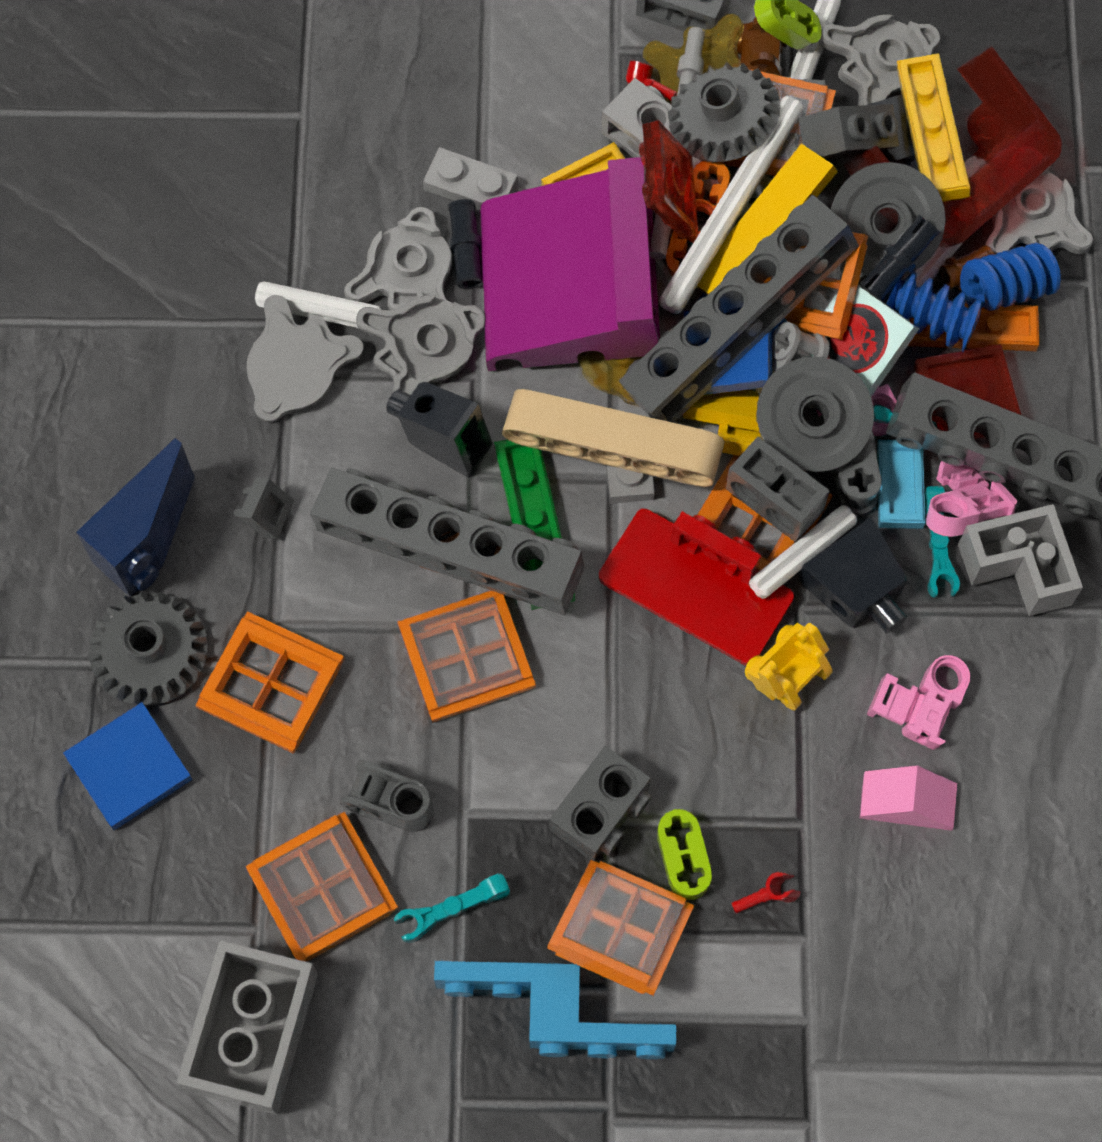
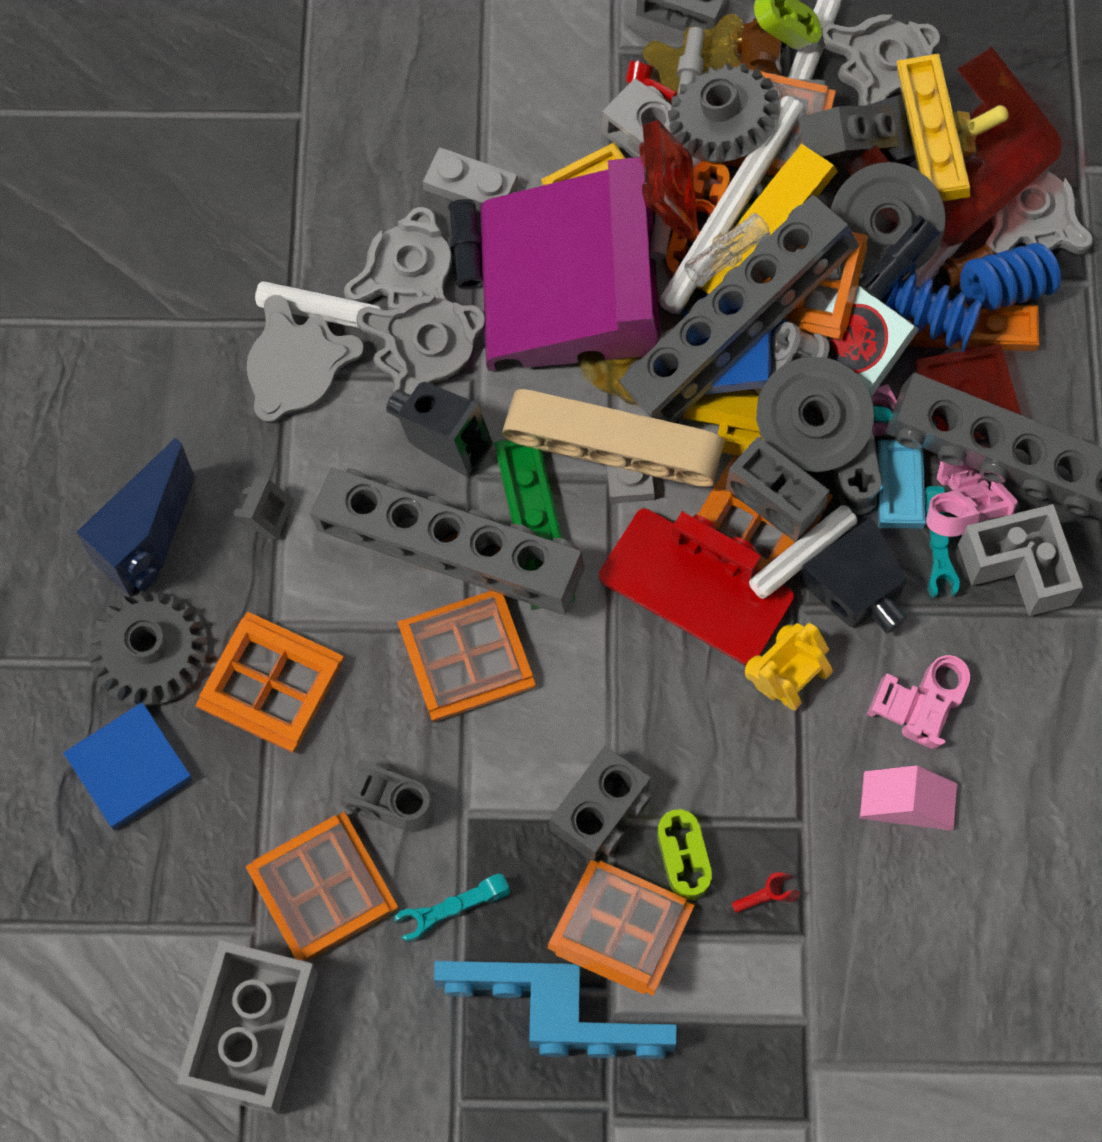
(726, 249): none -> clear pin
(977, 126): none -> light yellow bar

